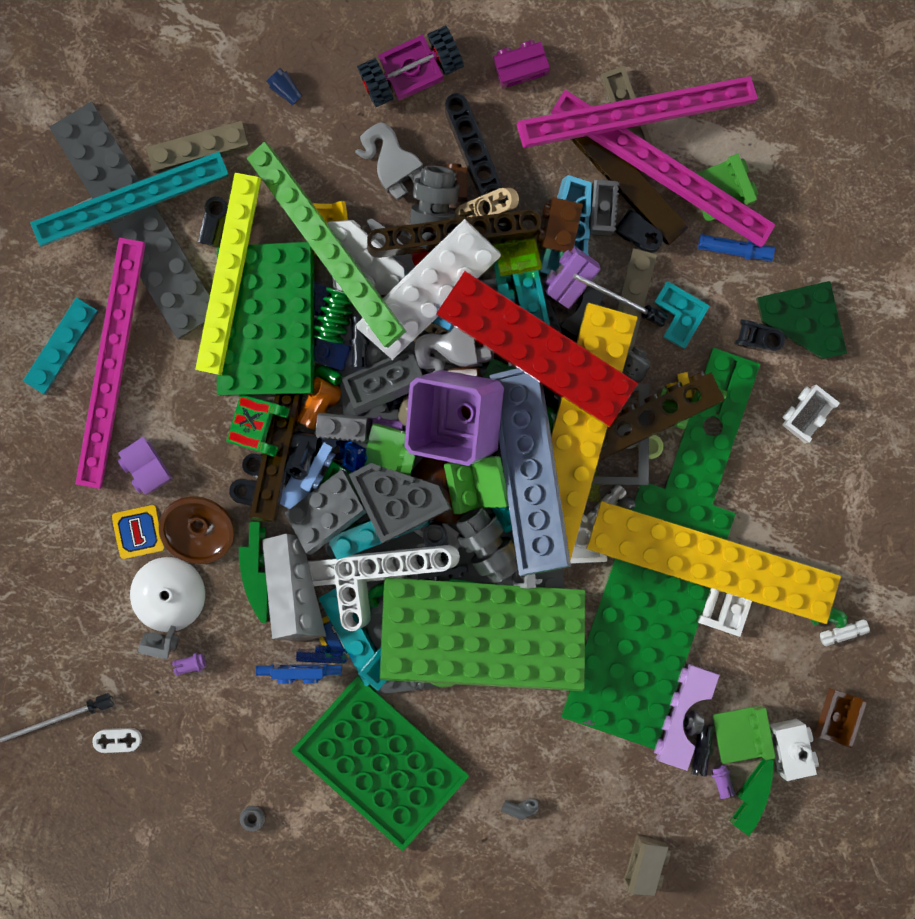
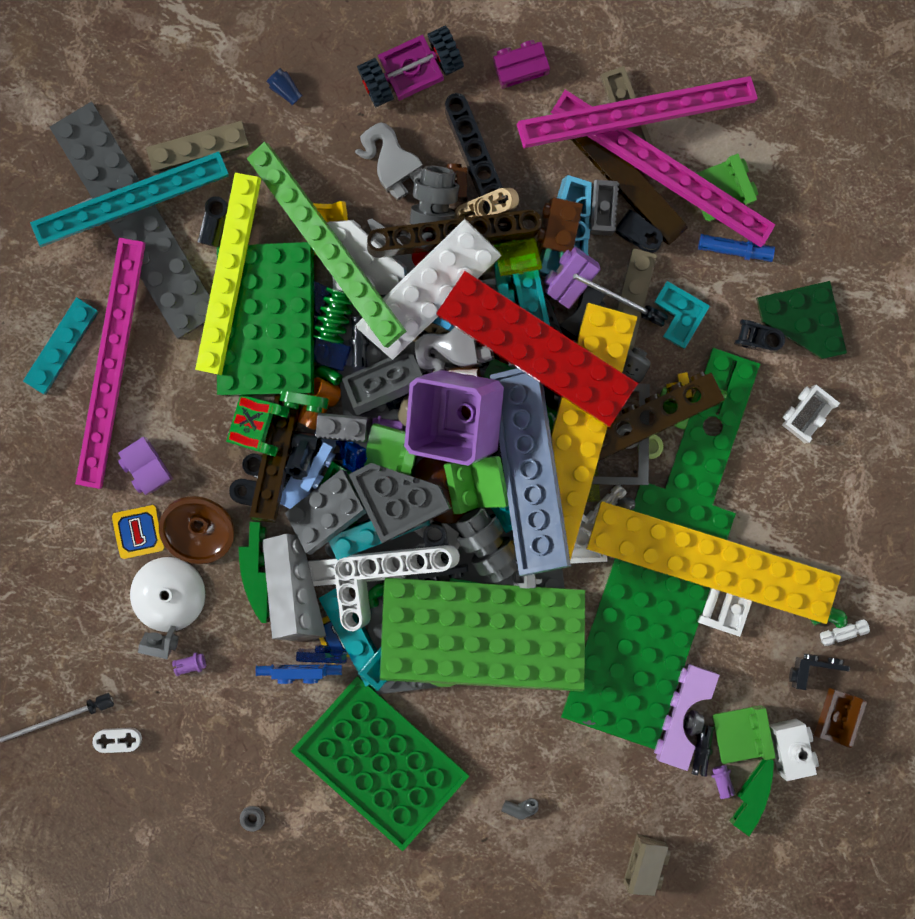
(313, 403): none -> green plate
(799, 674): none -> black bracket

